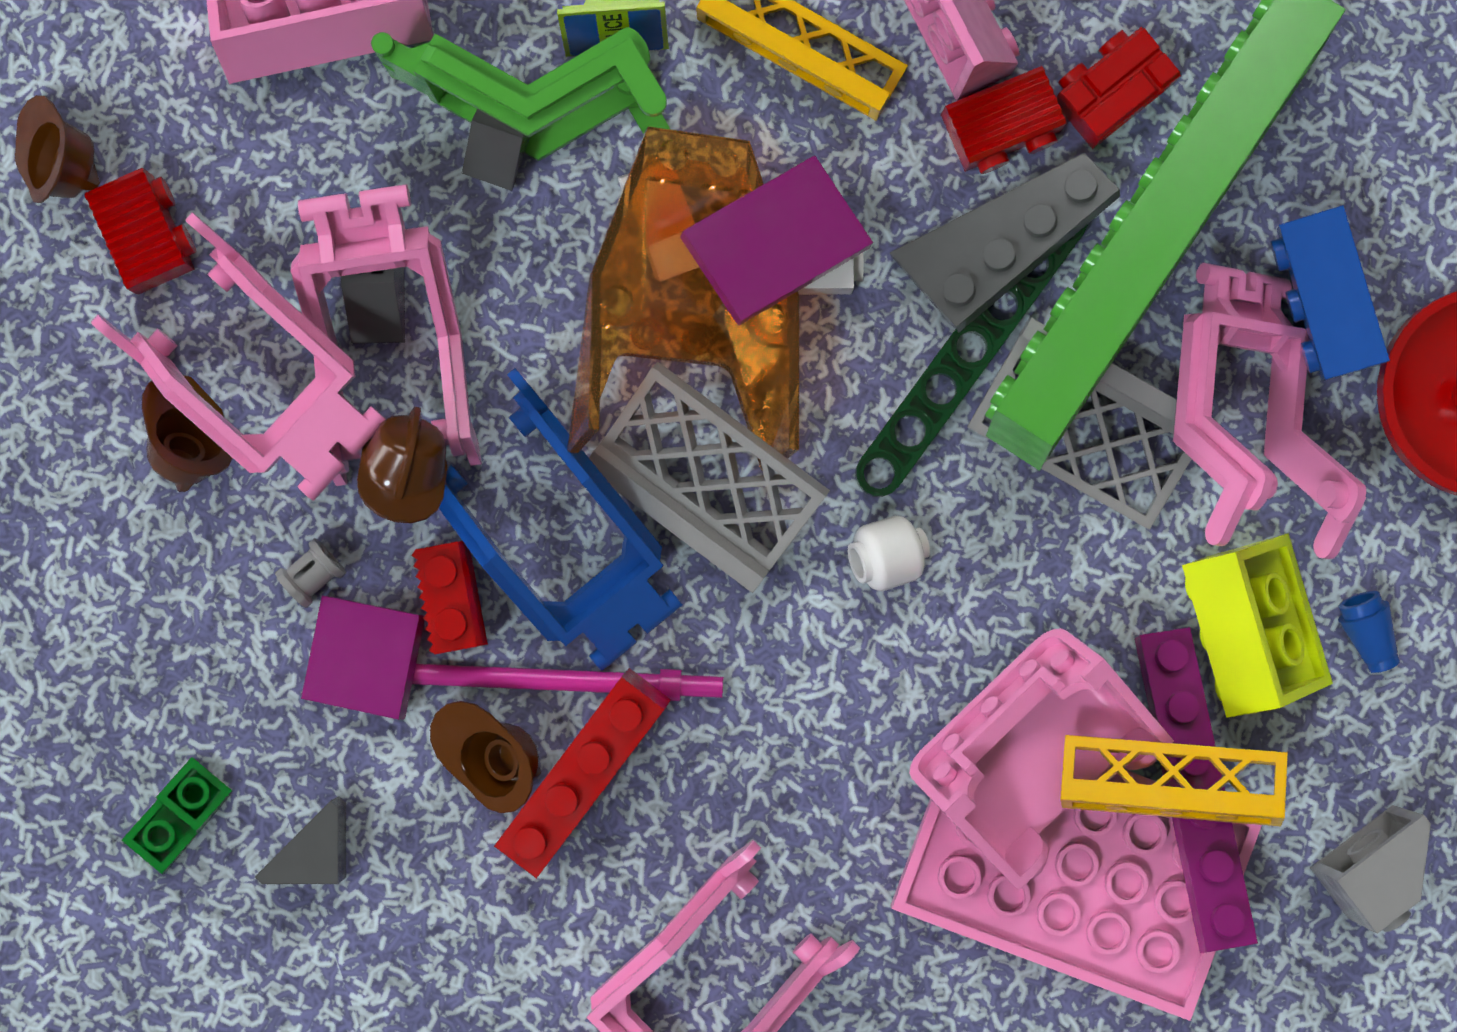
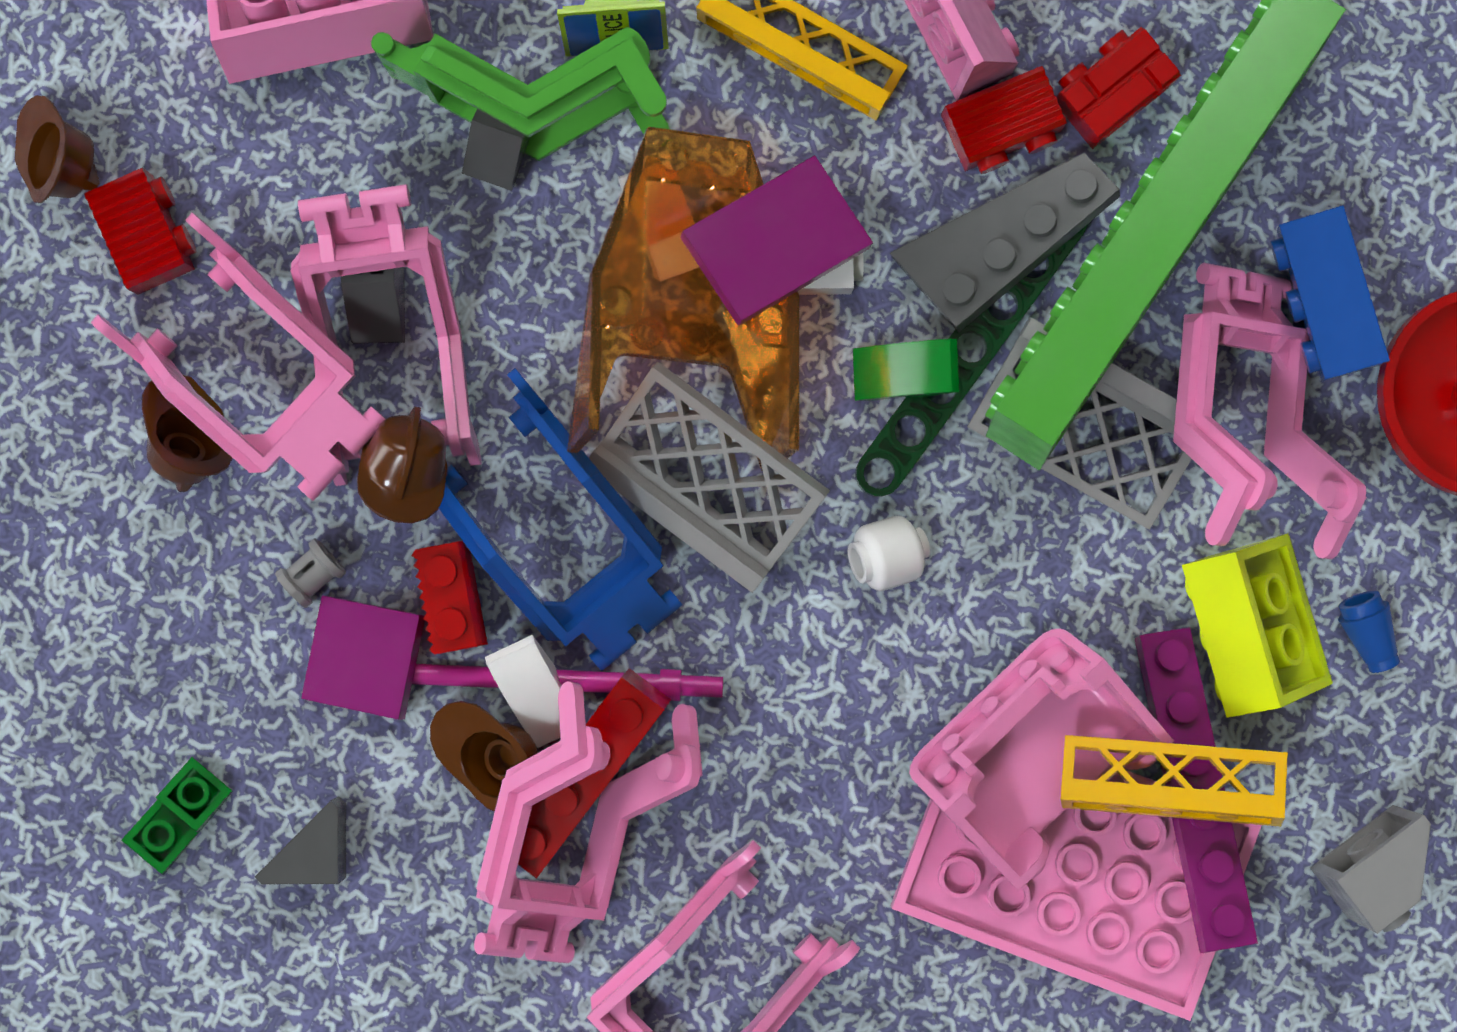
(529, 686): none -> white slope
(540, 914): none -> bright pink piece
(906, 369): none -> green slope

